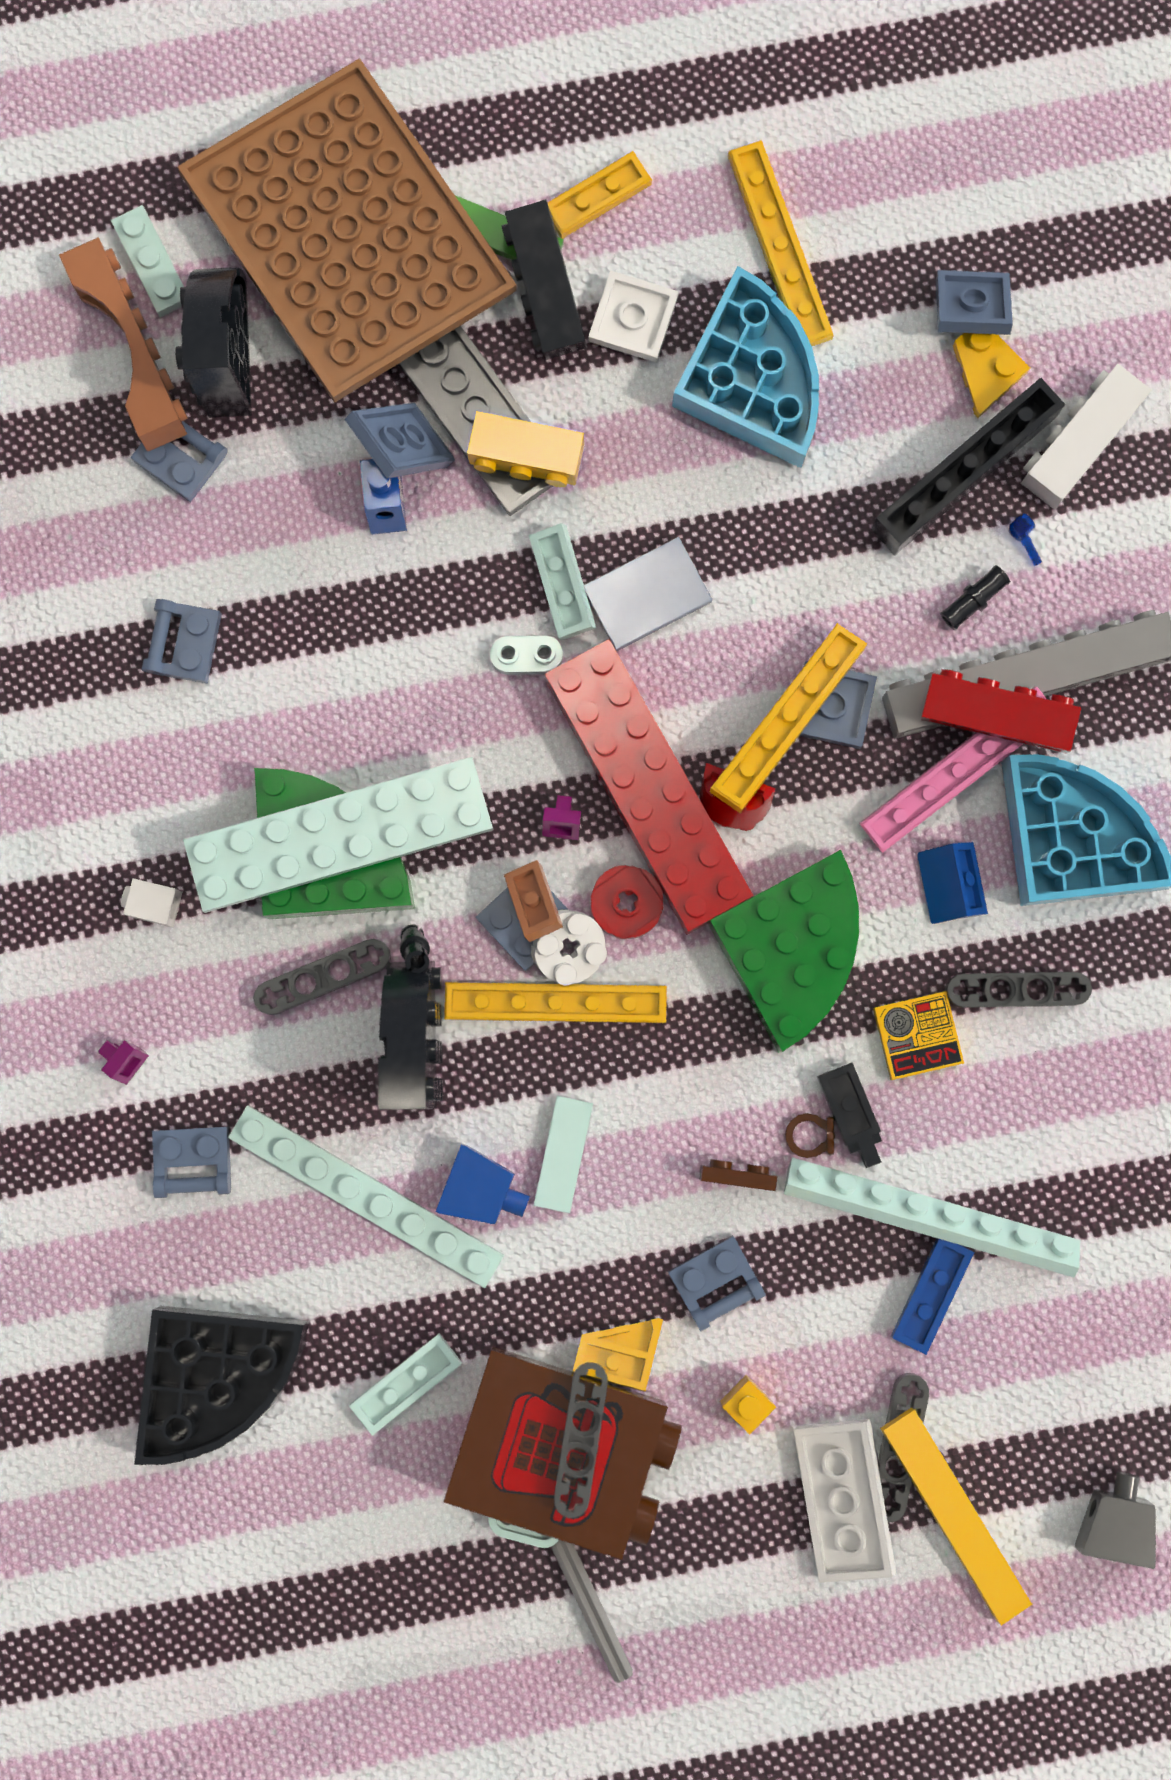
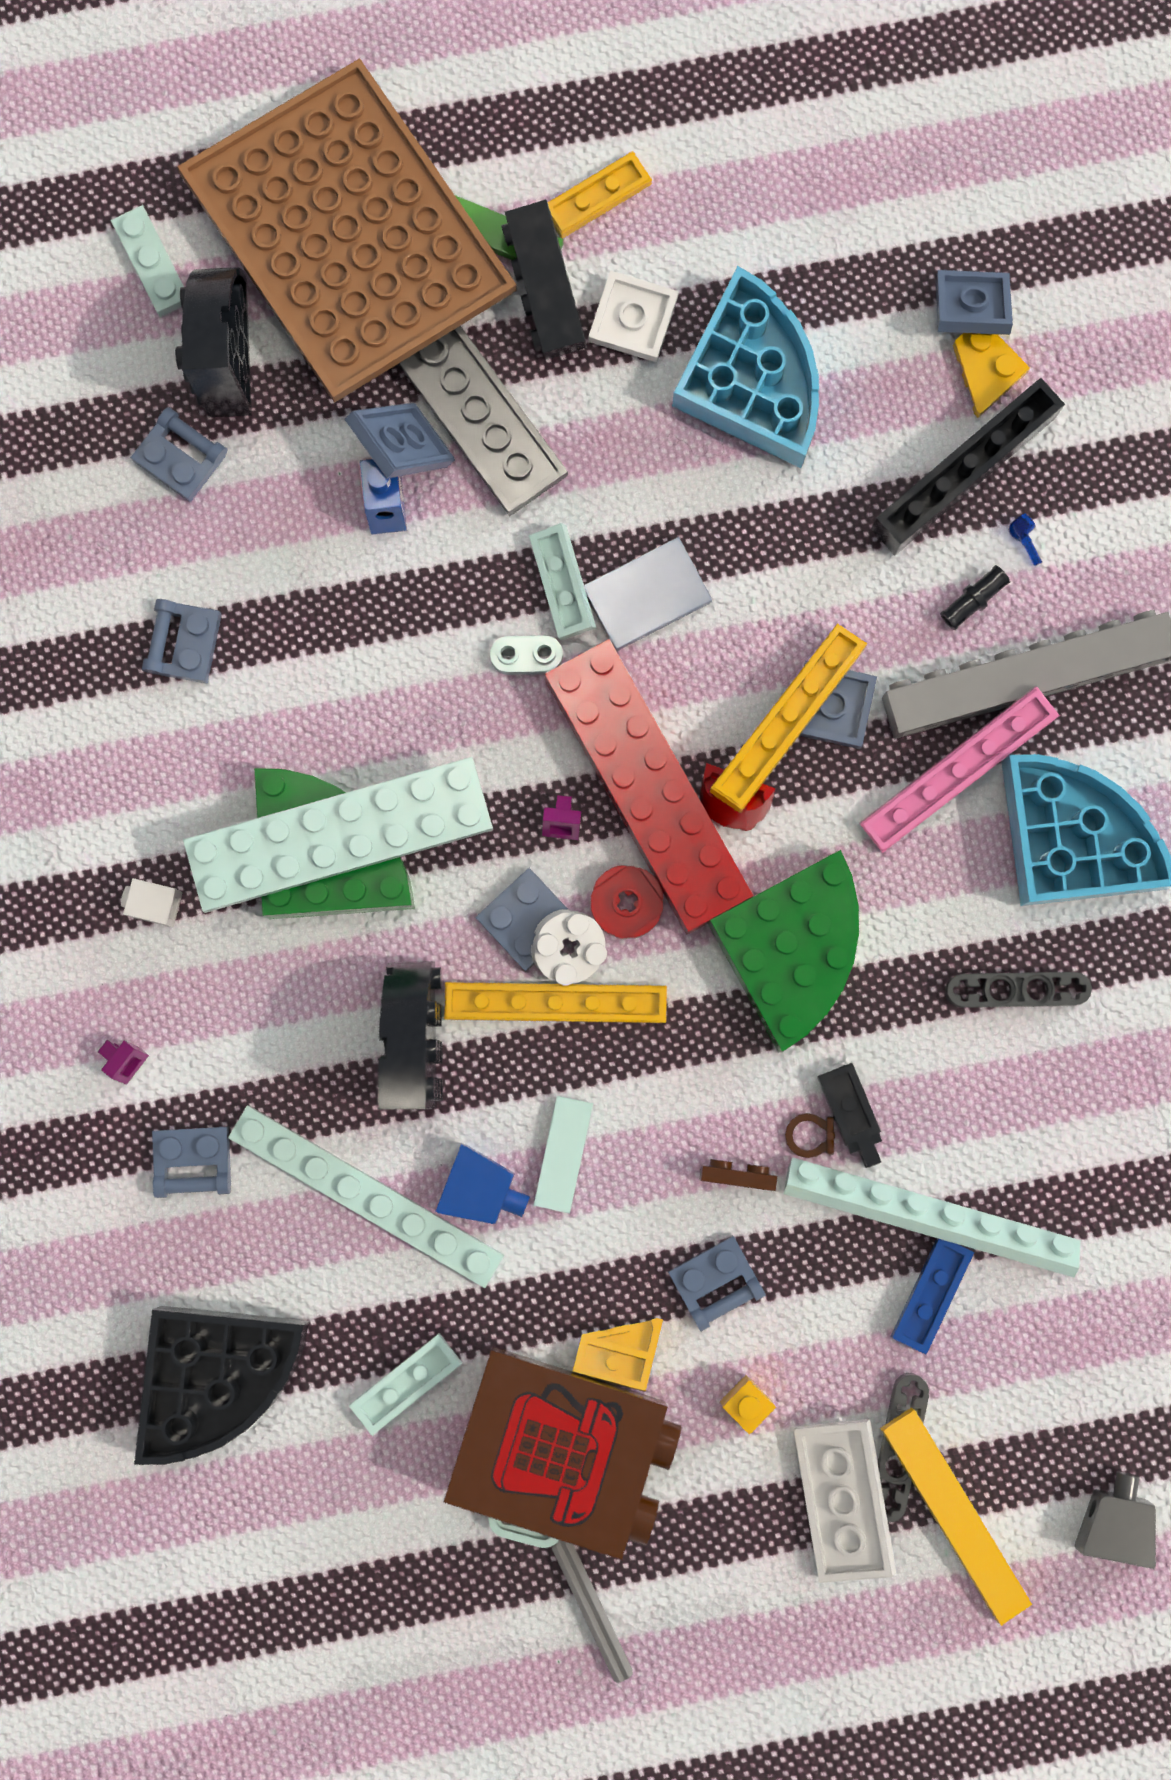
(149, 402): nougat arch -> none
(320, 971): dark grey beam -> none
(414, 948): black pin -> none
(525, 449): yellow brick -> none
(533, 901): nougat plate -> none
(576, 1438): dark grey beam -> none
(779, 240): yellow tile -> none
(918, 1035): tile -> none
(952, 882): blue panel -> none
(1001, 712): red brick -> none
(1085, 436): white brick -> none

